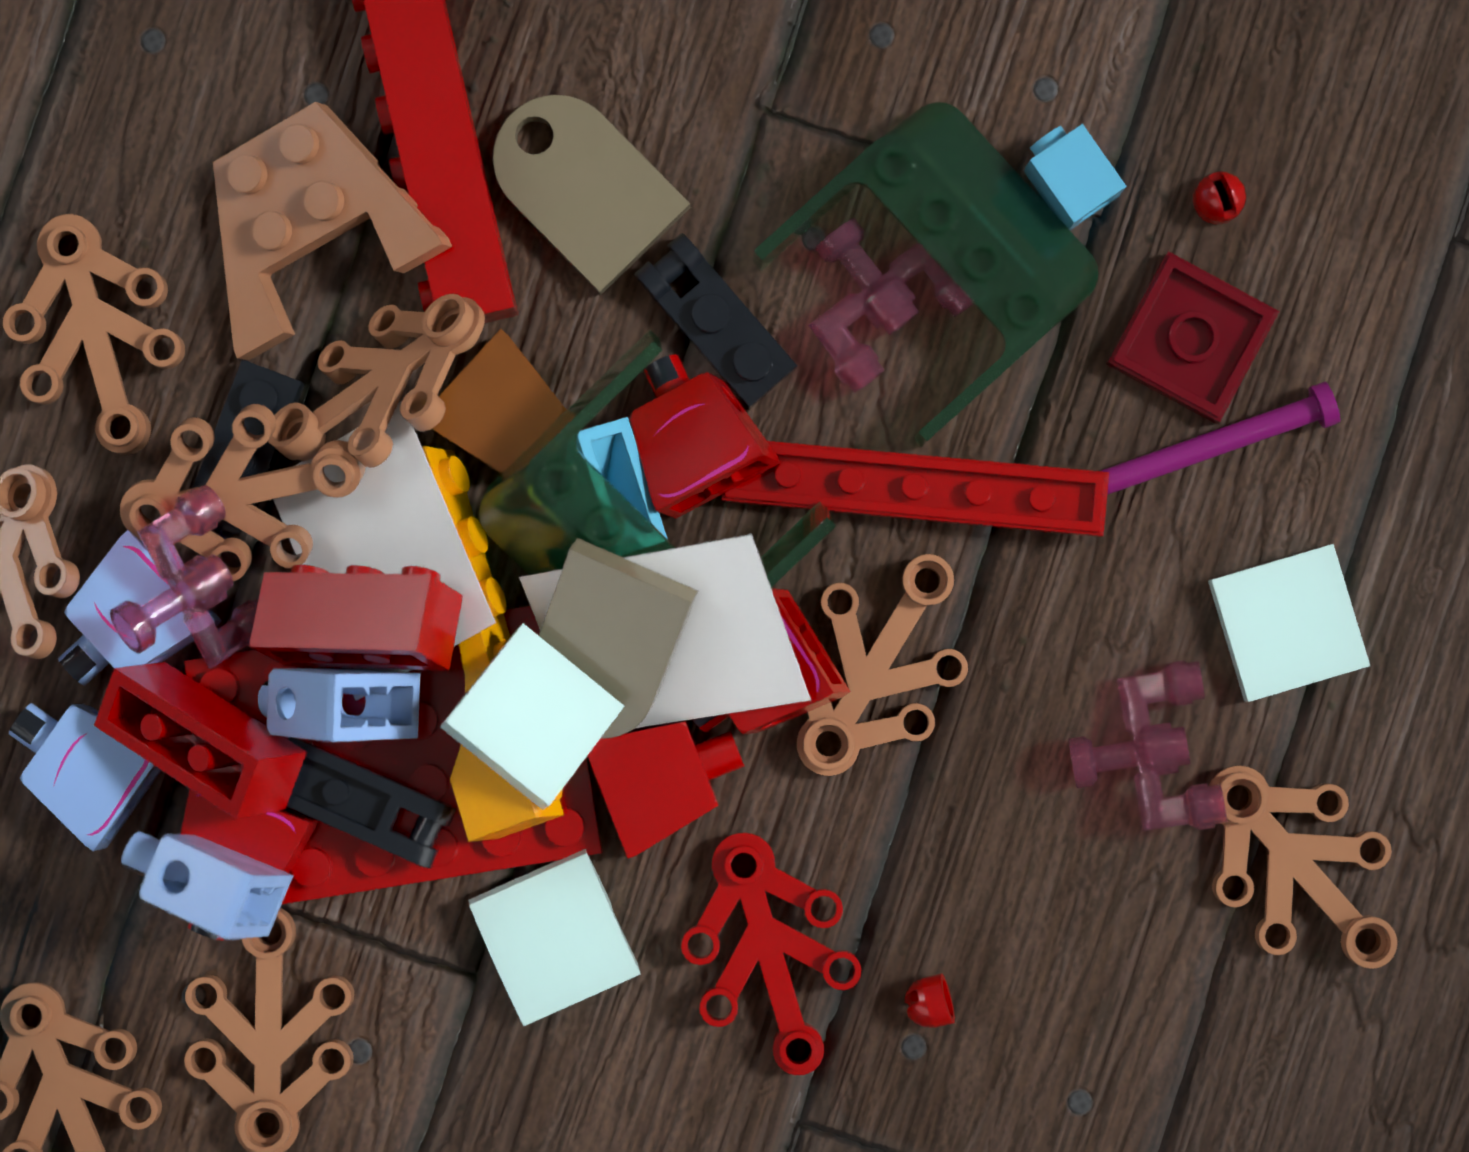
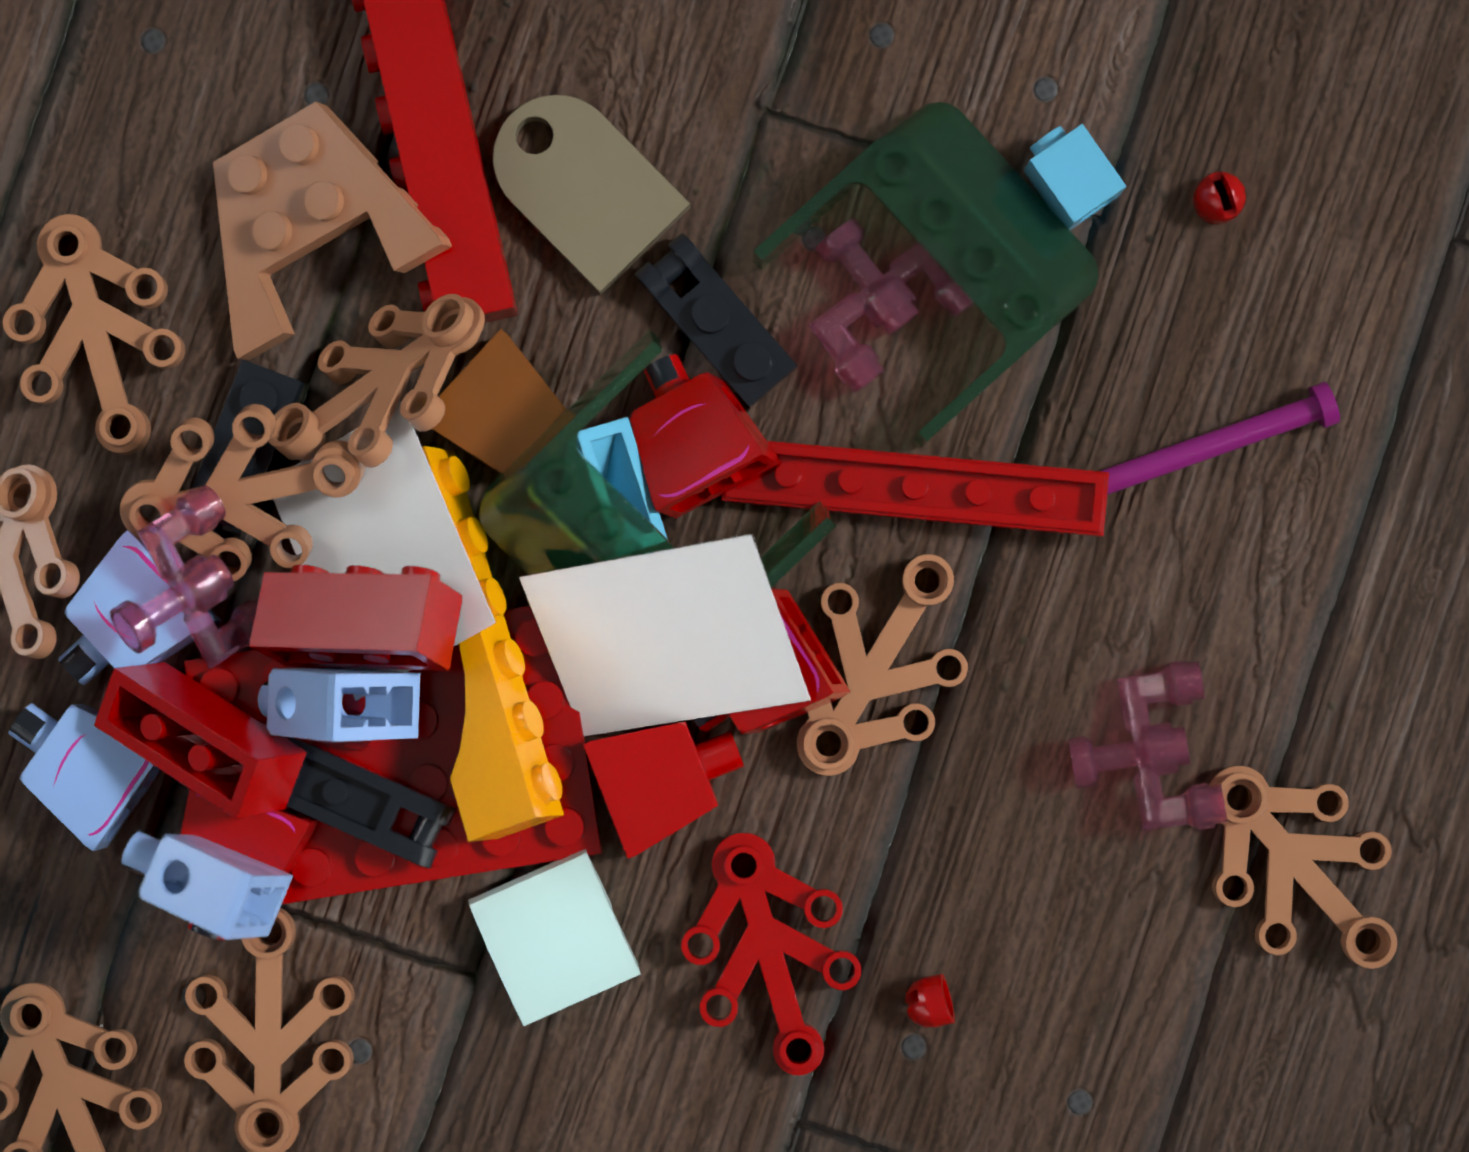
(532, 716): light aqua tile -> none
(617, 626): dark tan tile -> none
(1192, 337): dark red tile -> none
(1289, 623): light aqua tile -> none

